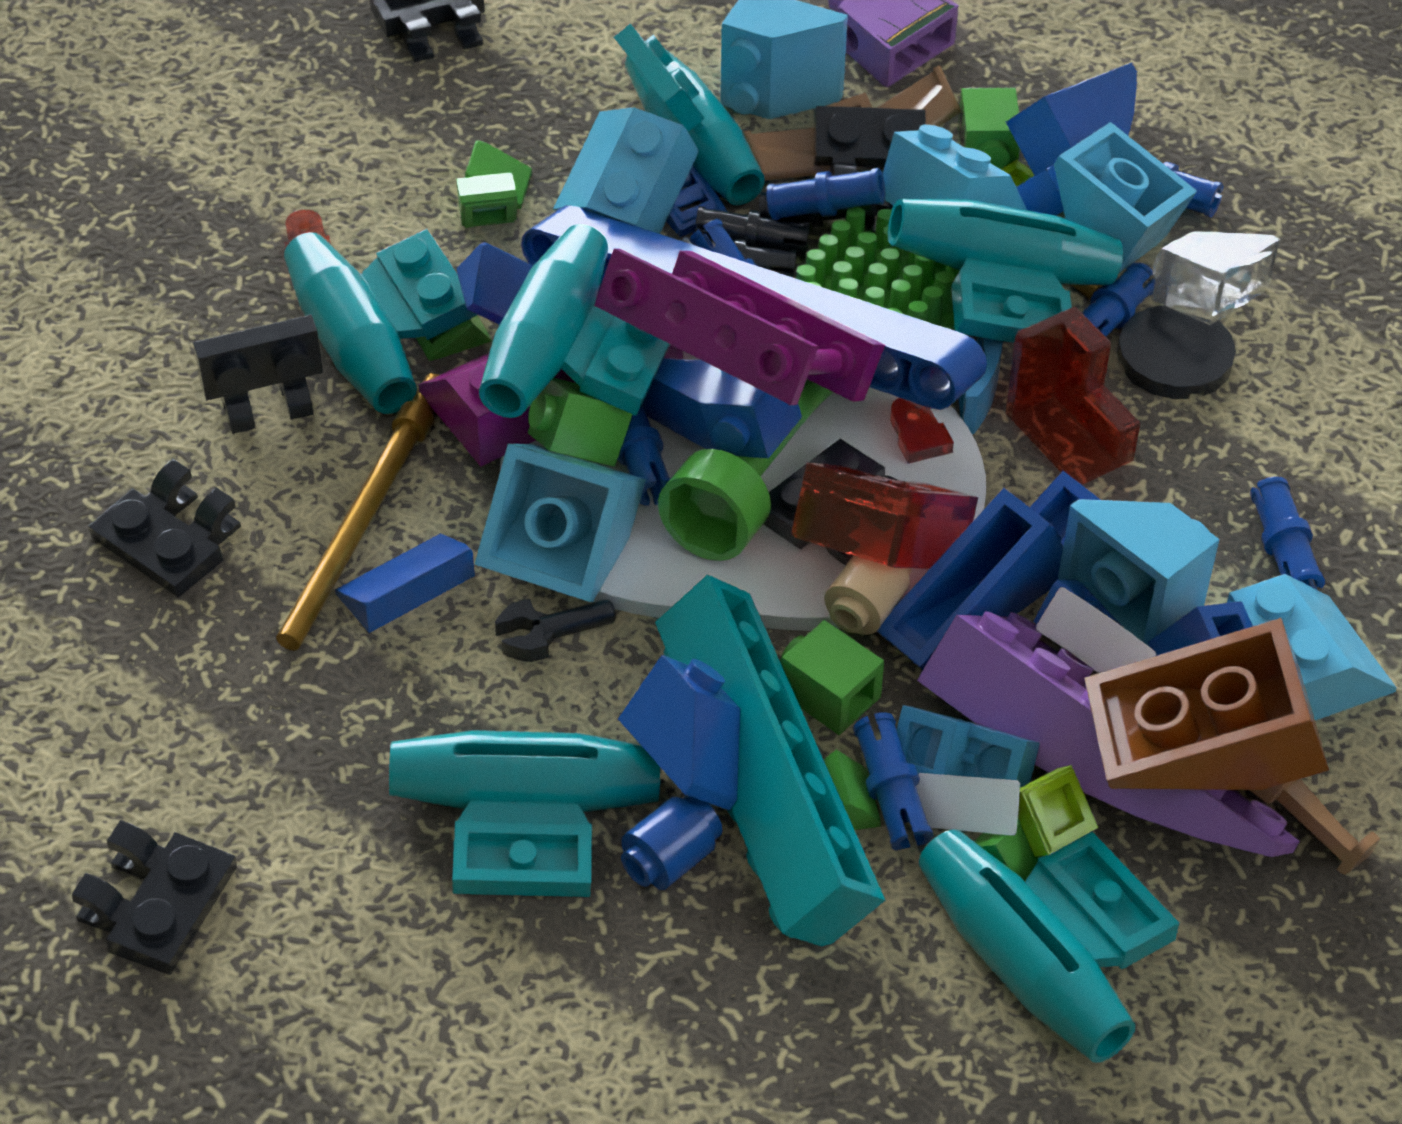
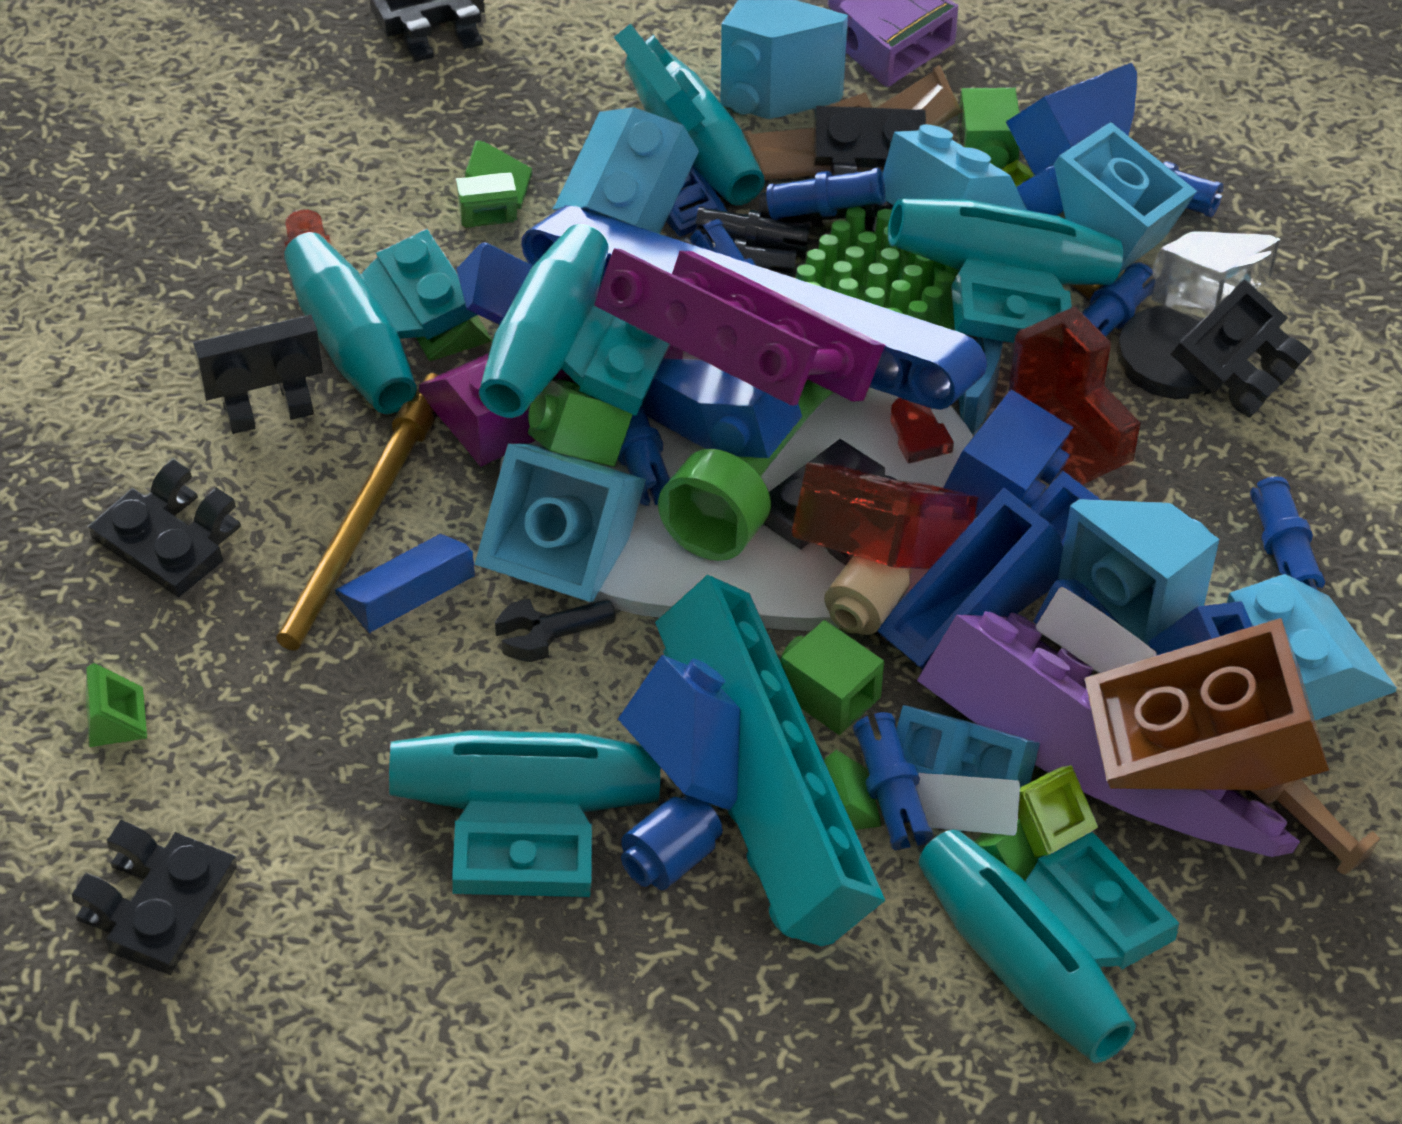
(113, 708): none -> bright green slope
(1012, 452): none -> blue brick
(1226, 340): none -> black plate

